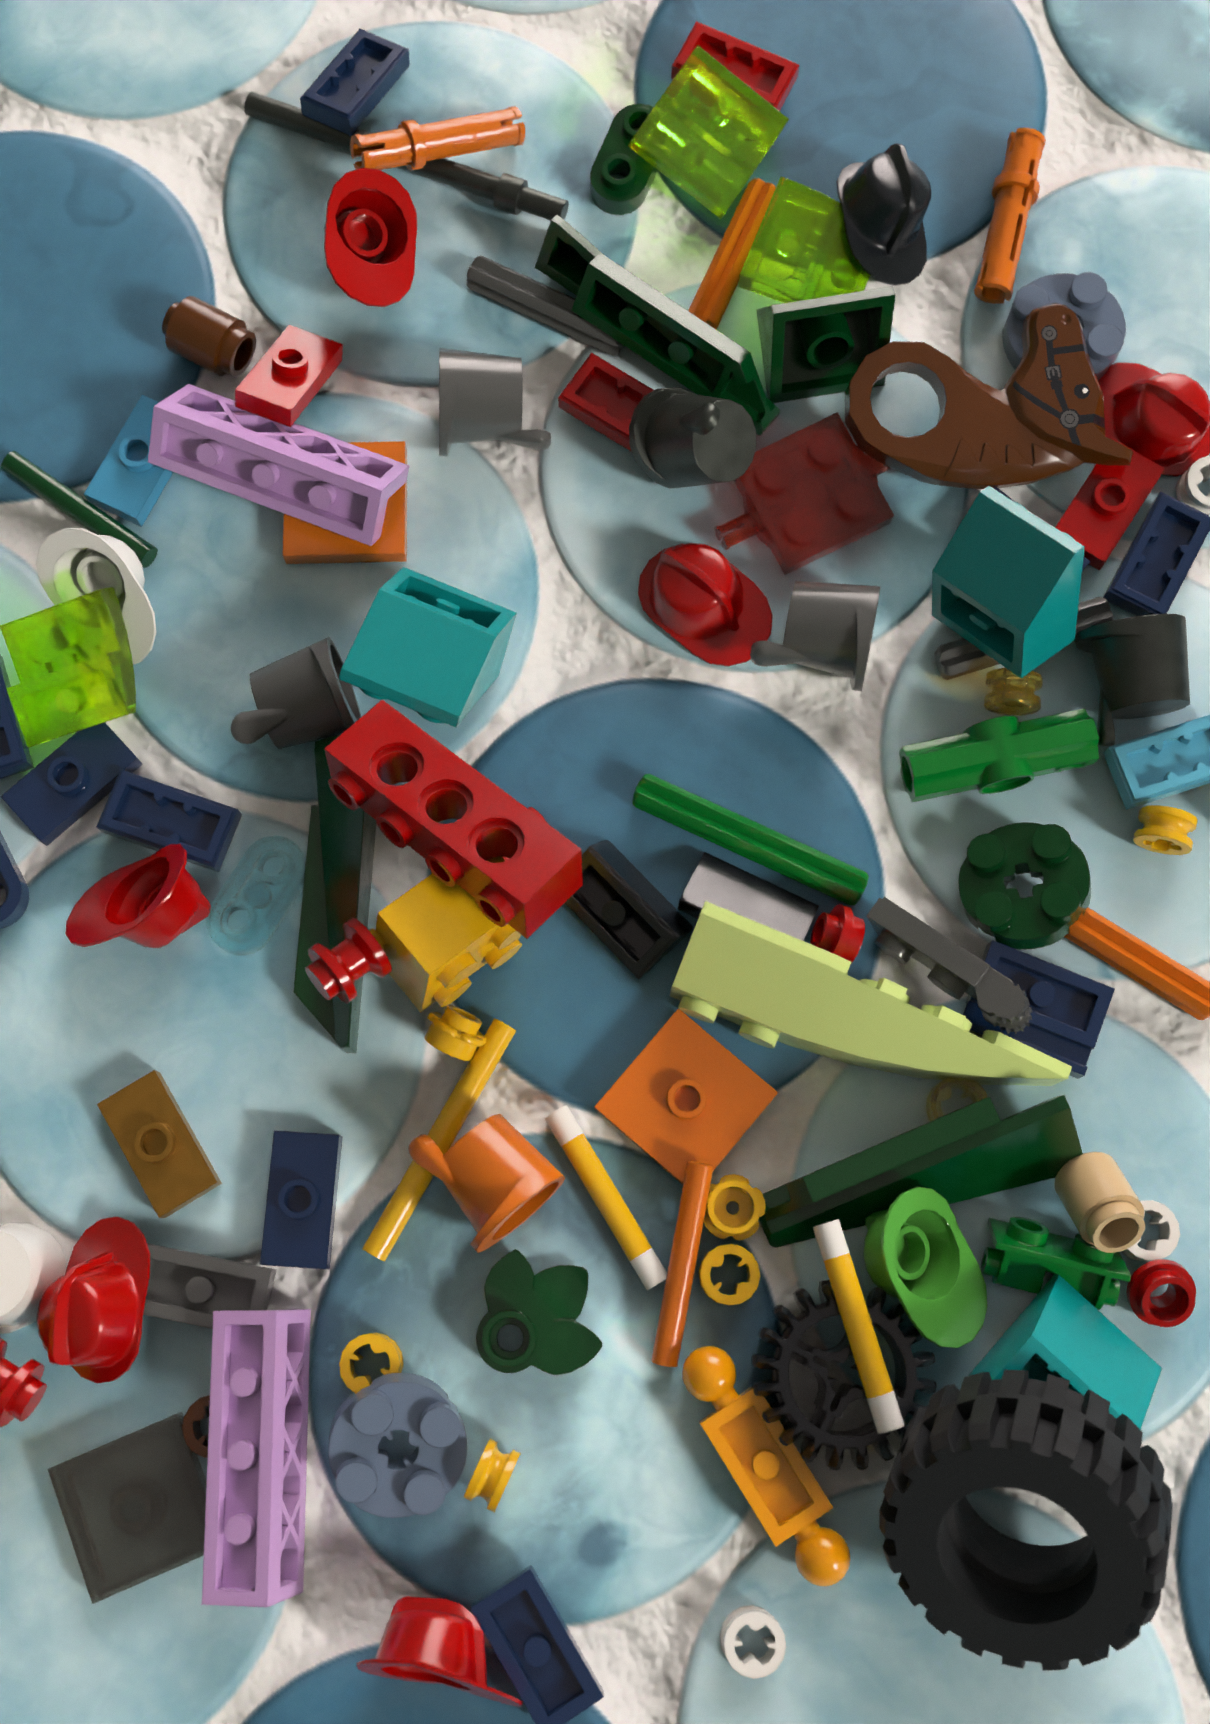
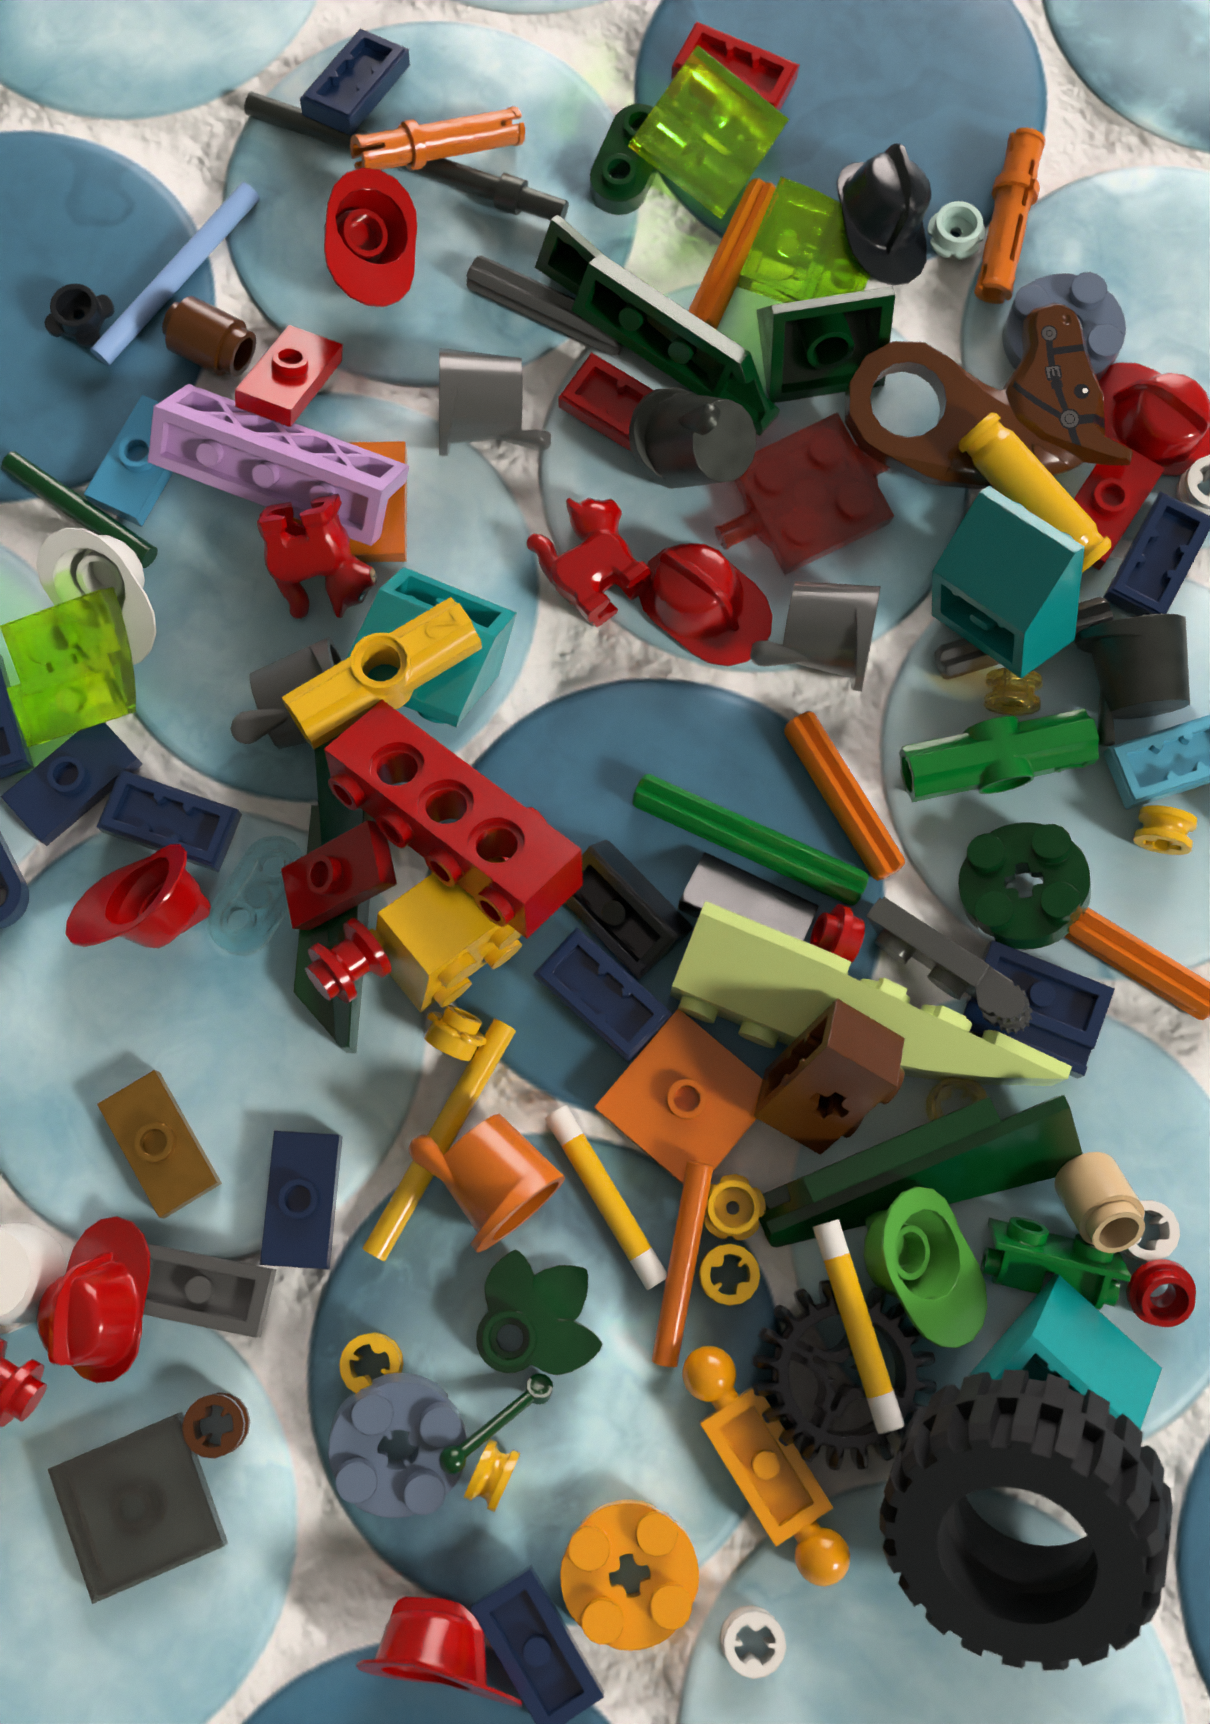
(70, 302): none -> black plate
(175, 274): none -> light blue bar
(256, 1457): lavender fence -> none
(310, 550): none -> red animal
(338, 876): none -> red plate
(419, 651): none -> yellow piece
(537, 1391): none -> dark green hinge
(595, 564): none -> red animal
(602, 995): none -> dark blue plate
(605, 1609): none -> light orange plate
(831, 1077): none -> reddish brown brick
(844, 796): none -> orange axle
(958, 218): none -> light aqua plate
(1025, 480): none -> yellow axle

